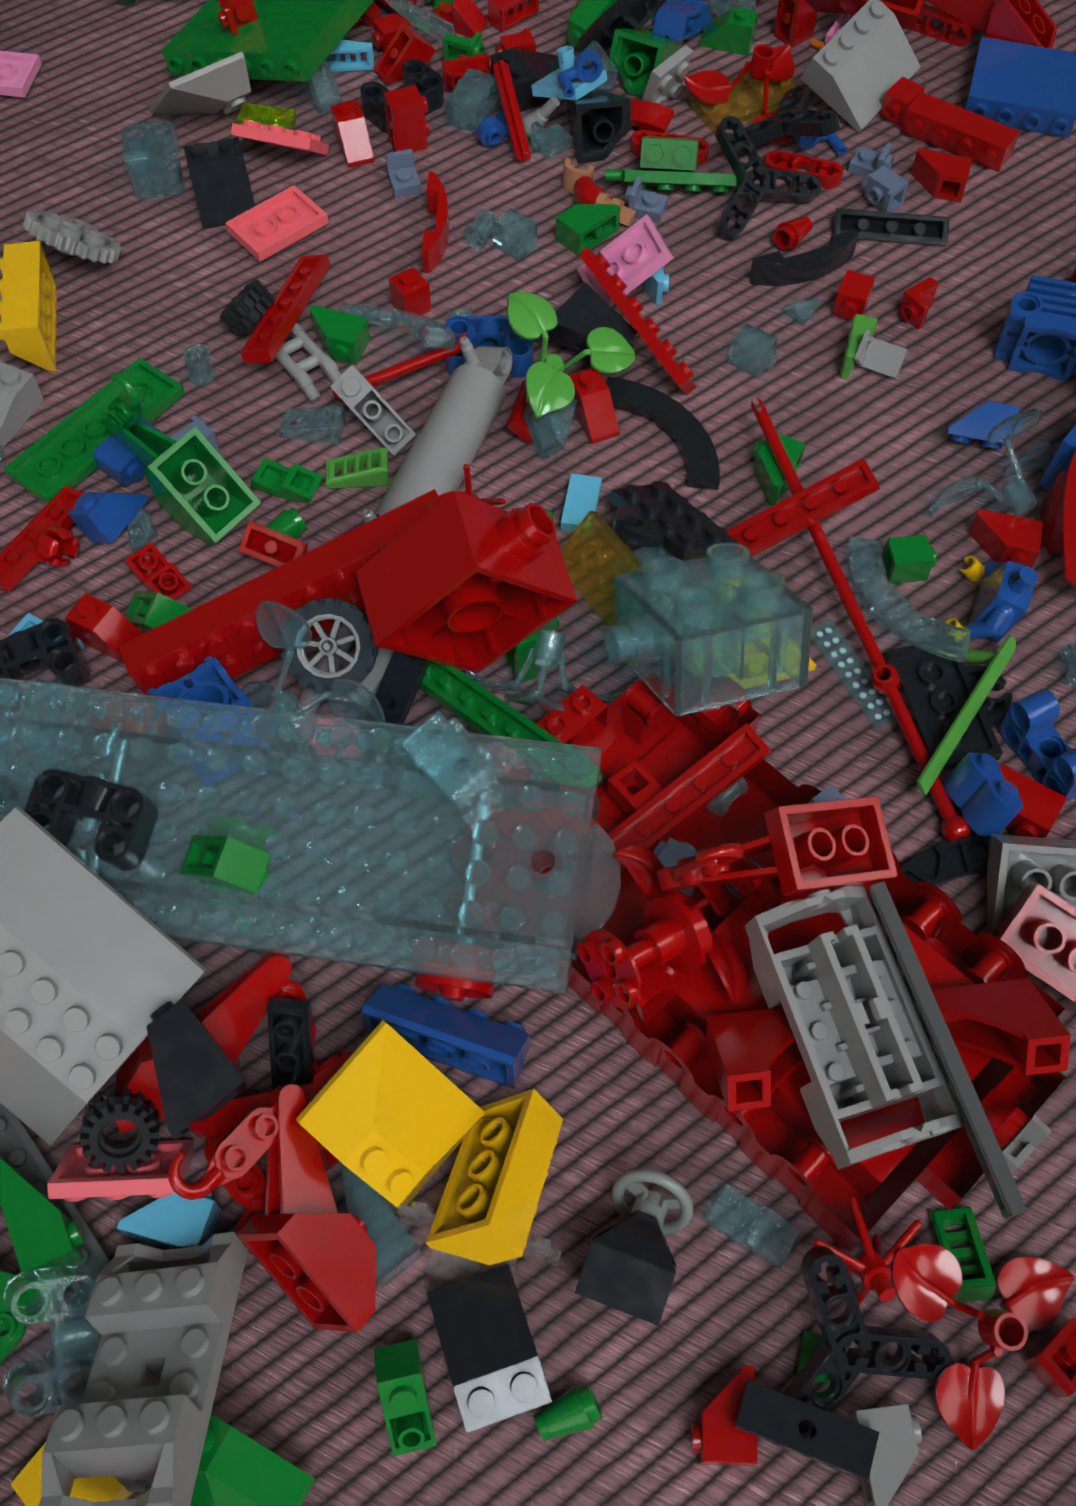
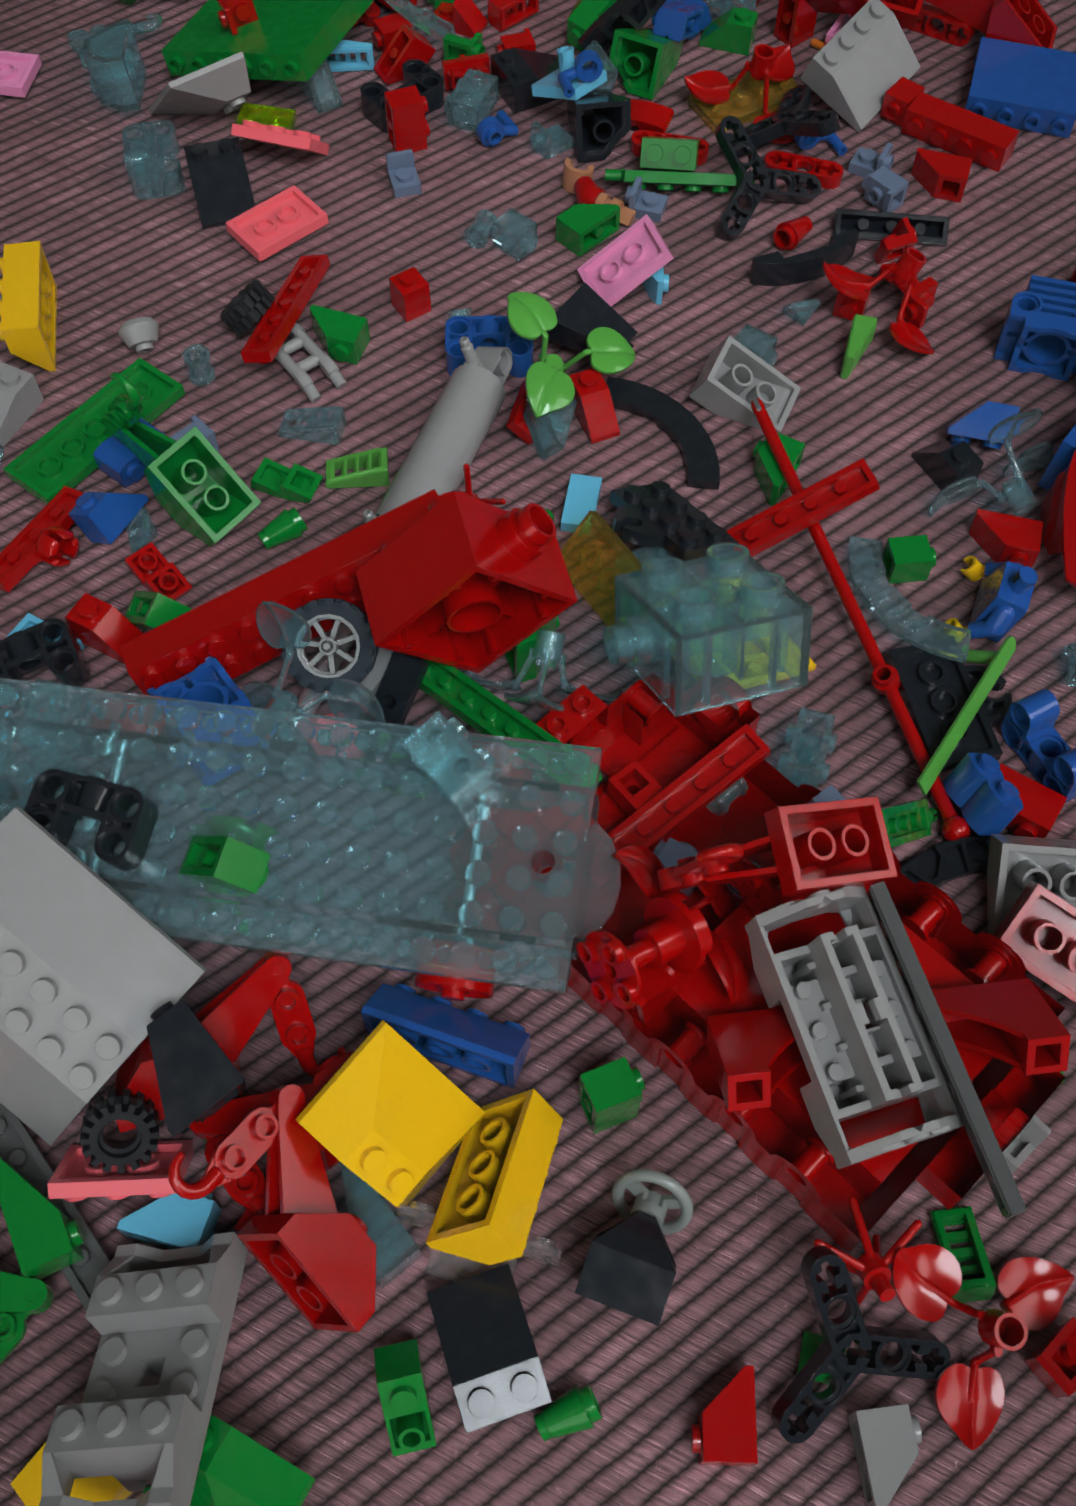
(71, 1339): clear light blue beam -> none
(72, 236): light grey gear -> none
(115, 61): none -> clear light blue slope
(140, 334): none -> light grey cone
(270, 545): red slope -> none
(290, 1042): black tile -> none
(352, 133): slope -> none
(373, 410): light grey slope -> none
(411, 364): red bar -> none
(422, 327): clear light blue tile -> none
(435, 241): red slope -> none
(511, 111): red axle -> none
(540, 115): light grey piece -> none
(610, 1094): none -> green brick
(645, 328): red plate -> none
(668, 77): light grey plate -> none
(736, 378): none -> light grey slope
(751, 1226): clear light blue slope -> none
(809, 744): none -> clear light blue brick
(832, 1439): black tile -> none
(852, 672): clear light blue sticker -> none
(880, 356): light grey bracket -> none
(895, 244): none -> red bracket
(901, 274): none -> red plant
(908, 821): none -> green plate
(948, 462): none -> black slope

